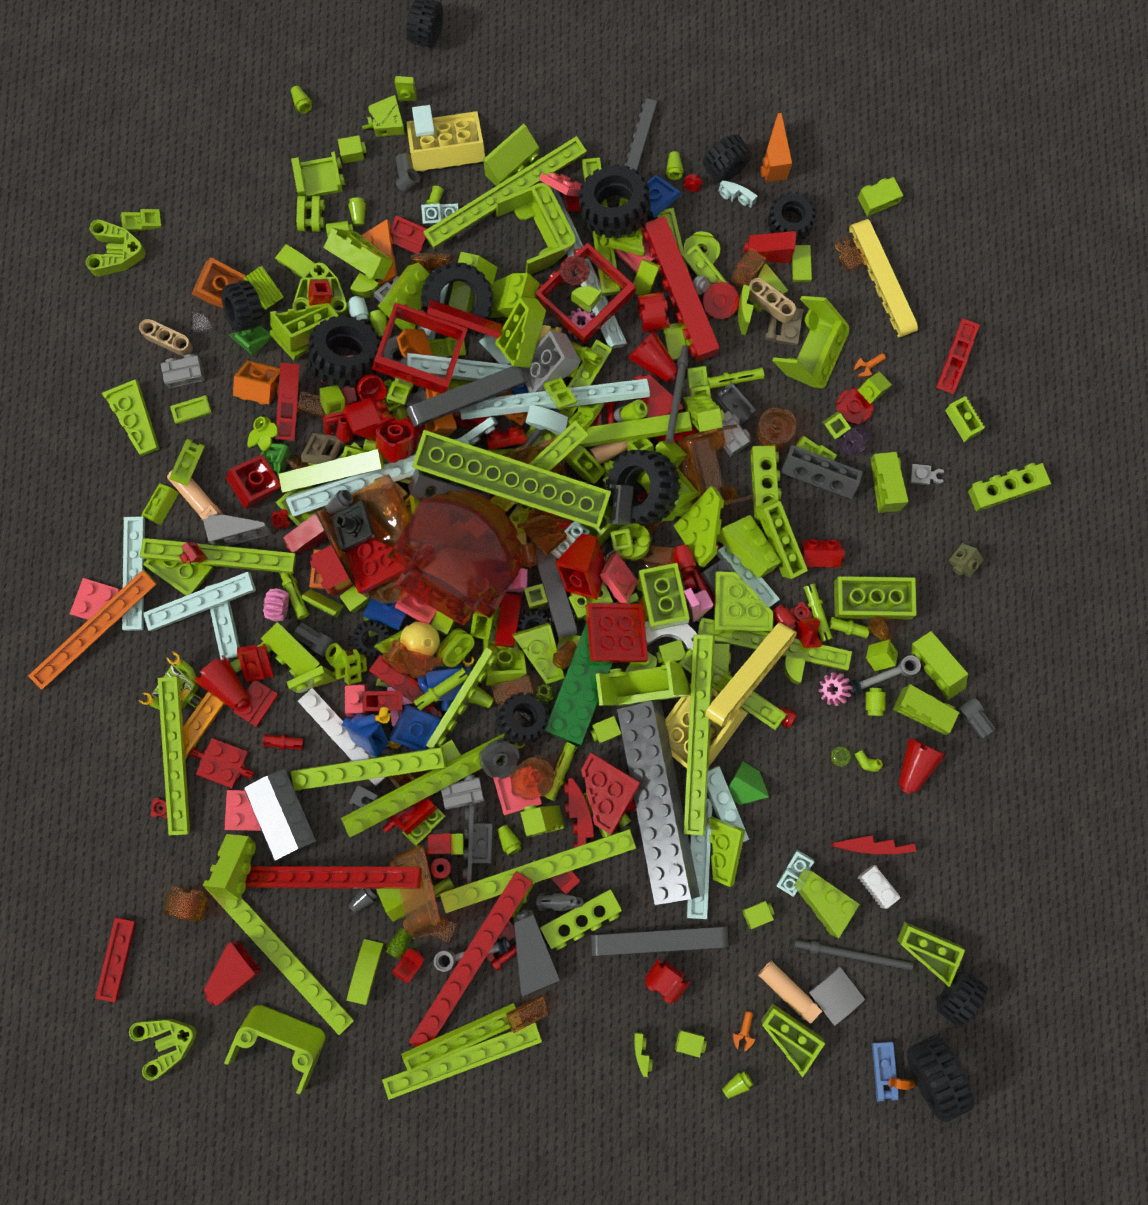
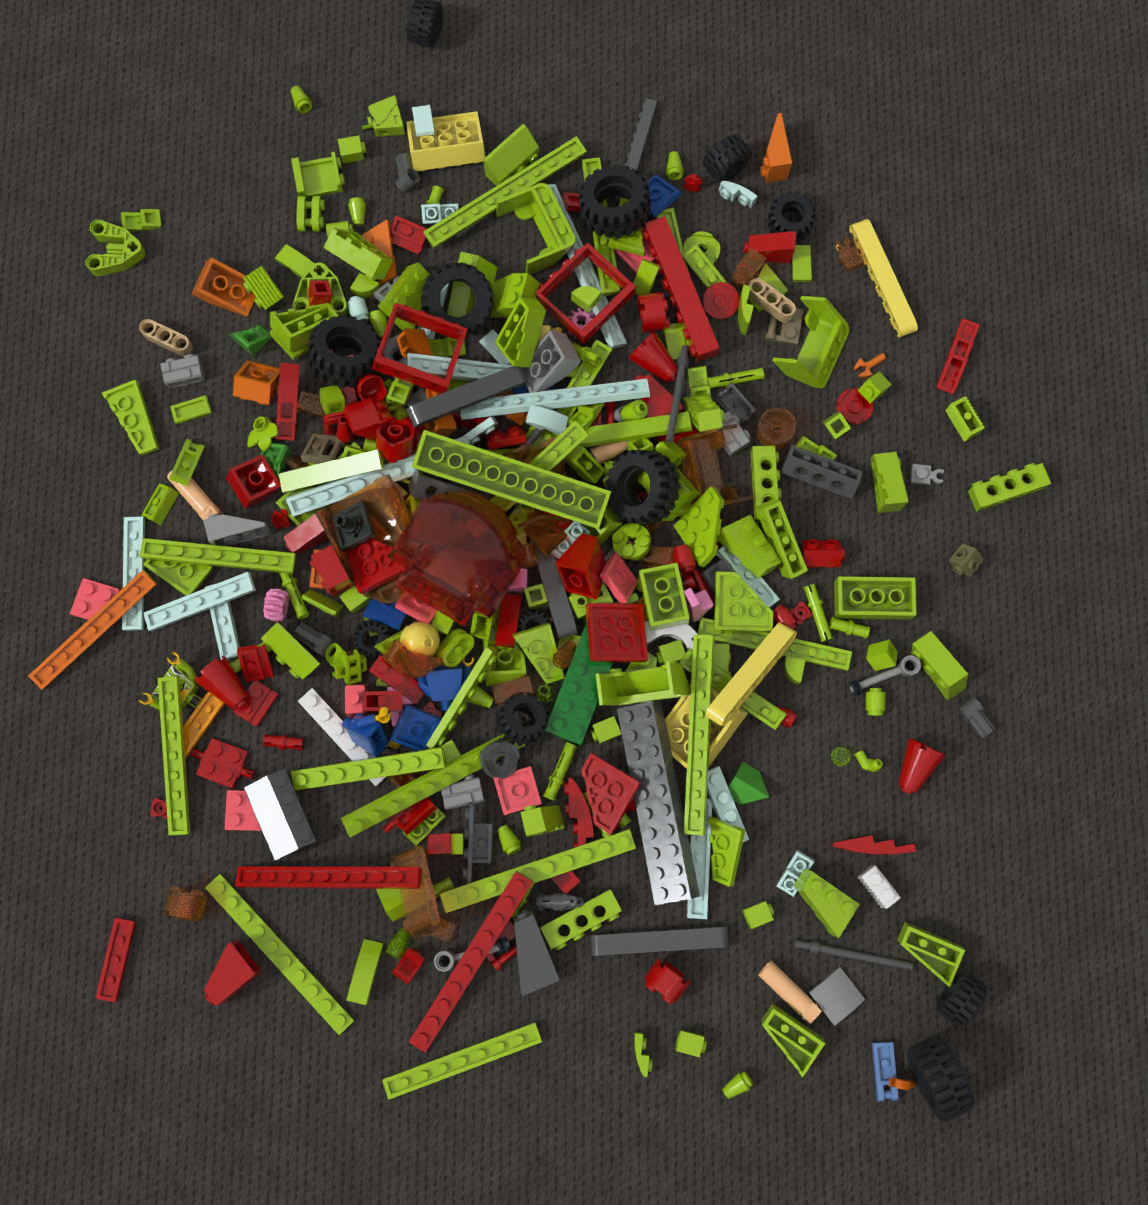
(169, 1060): lime connector -> none
(192, 553): red tile -> none
(201, 323): clear tile -> none
(232, 867): lime wedge -> none
(242, 306): black tyre -> none
(284, 1030): lime windscreen -> none
(311, 679): lime wing -> none
(340, 501): dark grey cone -> none
(361, 797): dark grey hinge -> none
(363, 899): dark grey cone -> none
(405, 88): lime plate -> none
(430, 260): clear orange slope -> none
(435, 693): lime pin -> none
(447, 868): red brick -> none
(457, 1040): lime plate -> none
(464, 319): red tile -> none
(527, 1014): clear orange plate -> none
(535, 789): clear orange brick -> none
(559, 393): lime slope -> none
(561, 183): coral plate -> none
(581, 265): clear red gear -> none
(621, 504): dark grey hinge -> none
(621, 538): lime slope -> none
(701, 284): light grey plate -> none
(744, 1032): orange bar -> none
(807, 632): red panel -> none
(835, 696): bright pink gear -> none
(855, 440): clear purple brick -> none
(879, 629): clear orange cone -> none
(880, 196): lime brick -> none
(926, 709): lime wedge -> none

